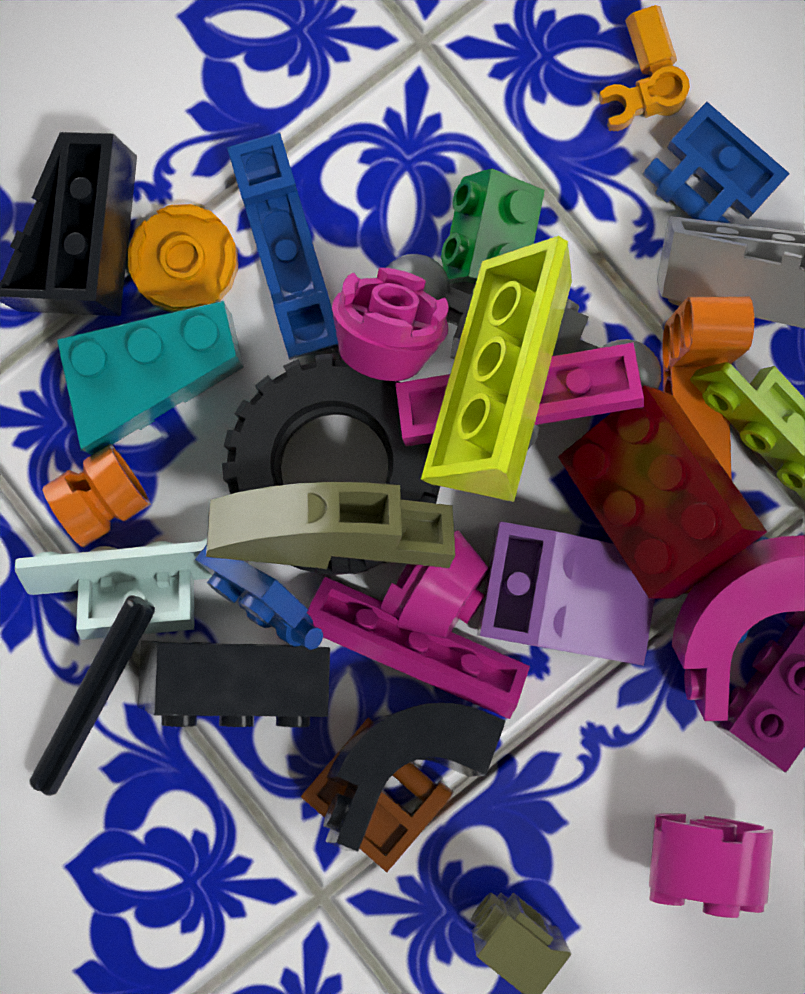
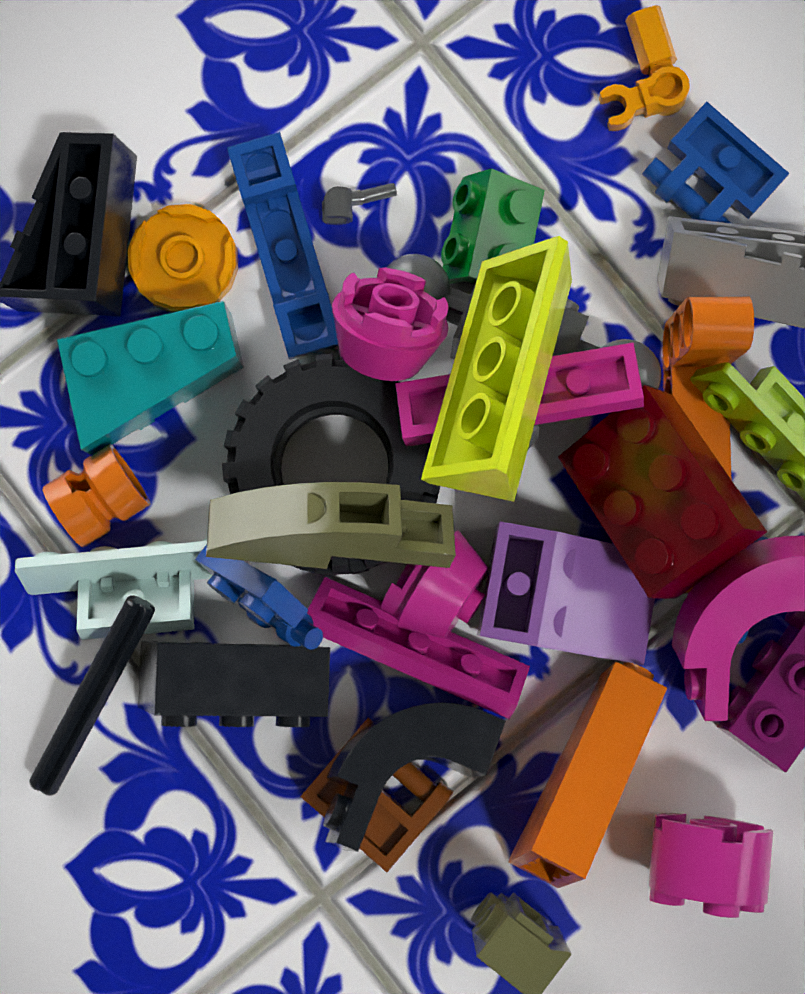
(339, 201): none -> dark grey hand
(589, 777): none -> orange slope

